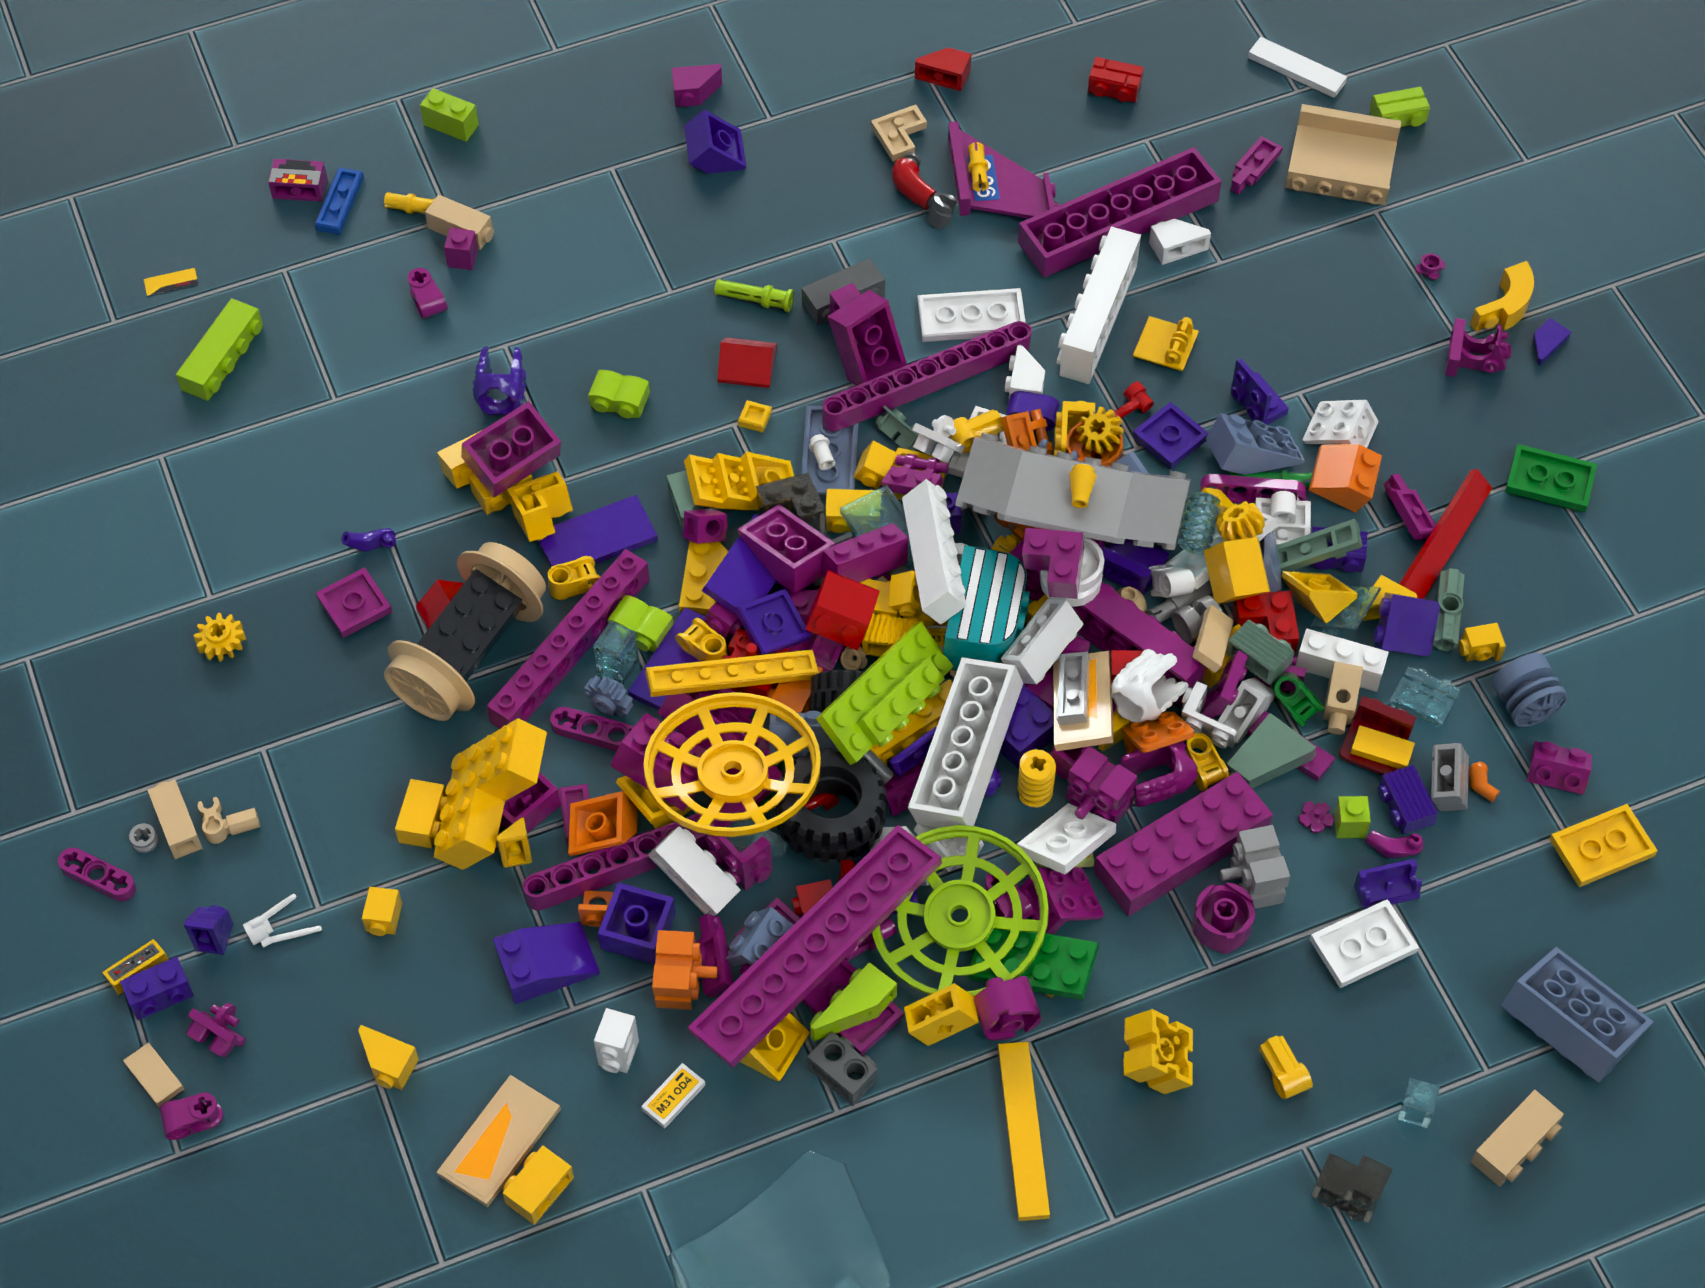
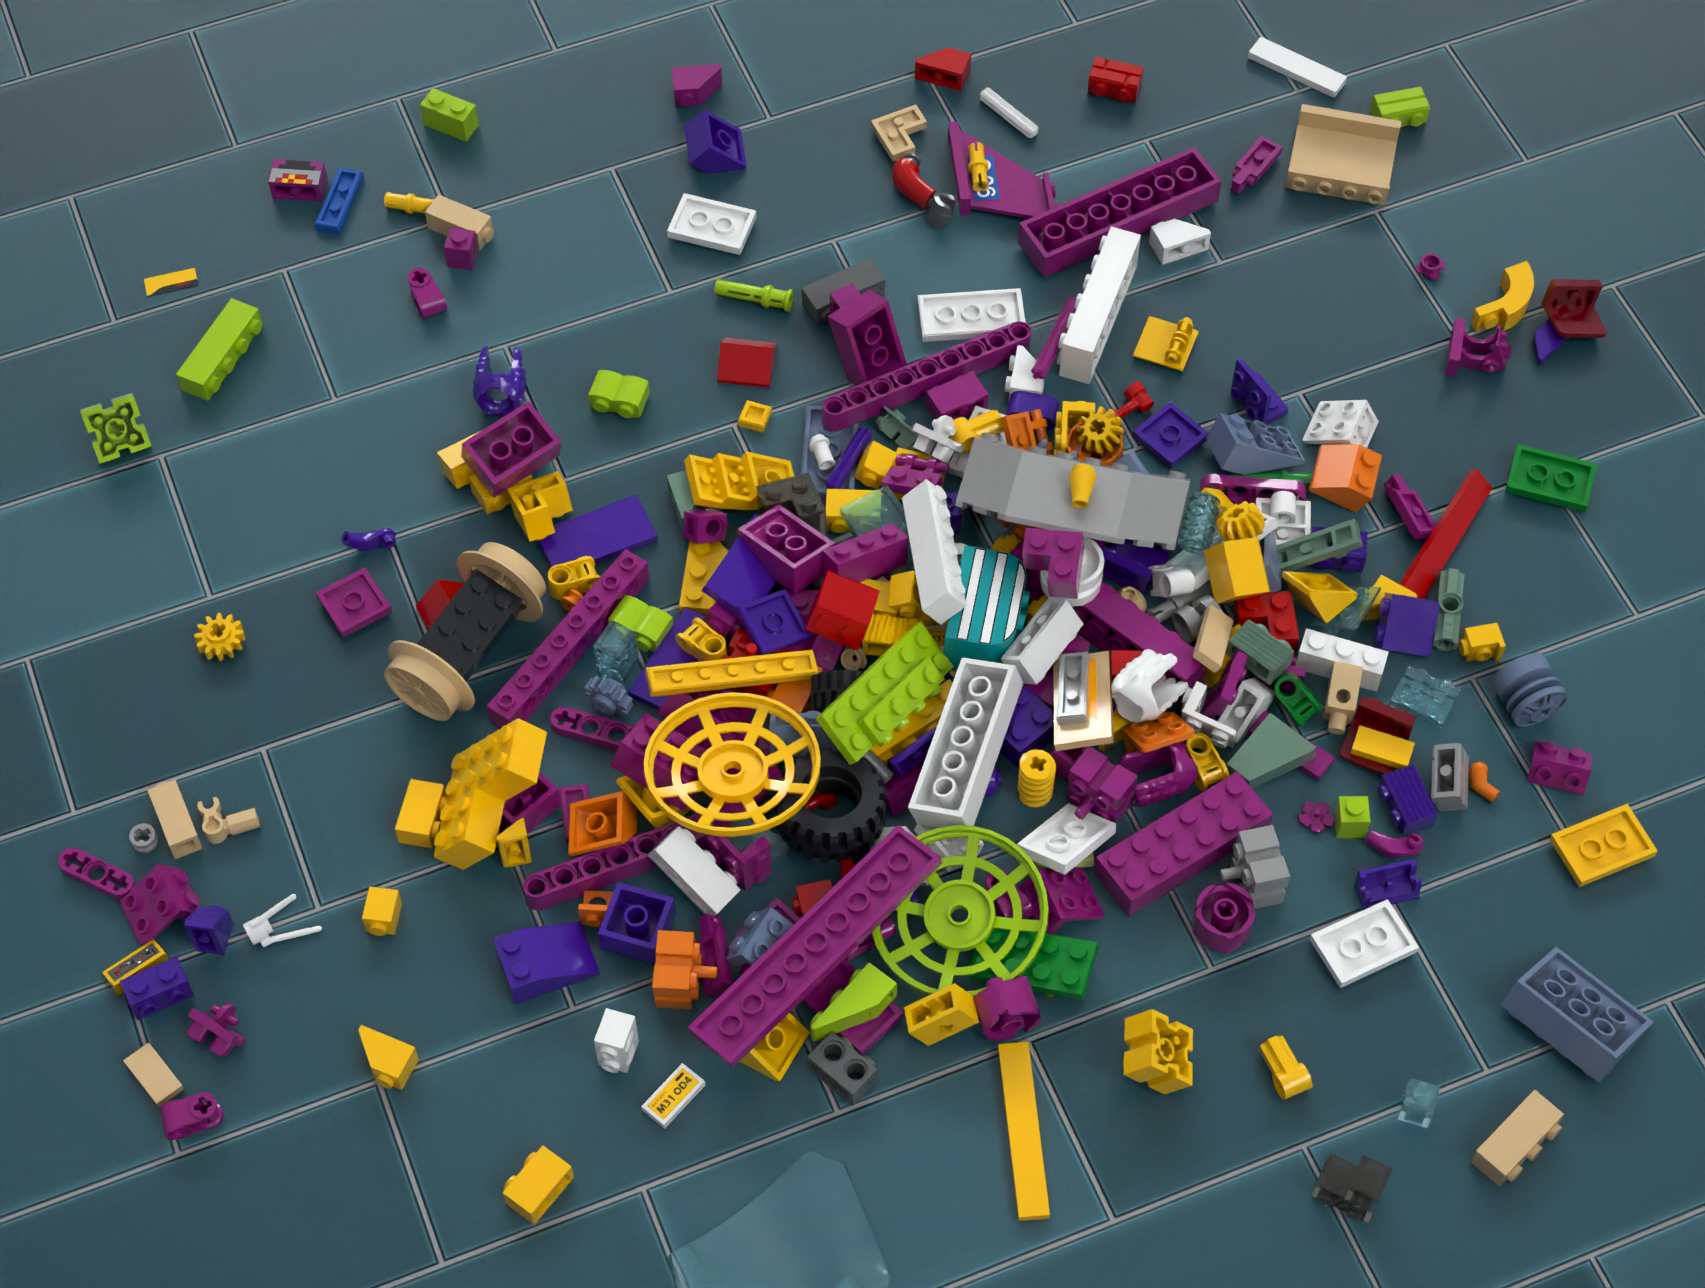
(115, 428): none -> lime brick
(158, 901): none -> magenta bracket
(498, 1141): tan tile -> none
(571, 599): none -> orange bush
(711, 224): none -> white plate
(849, 458): none -> dark purple axle
(957, 397): none -> magenta brick
(1009, 113): none -> white axle
(1050, 347): none -> magenta axle
(1571, 308): none -> dark red bracket

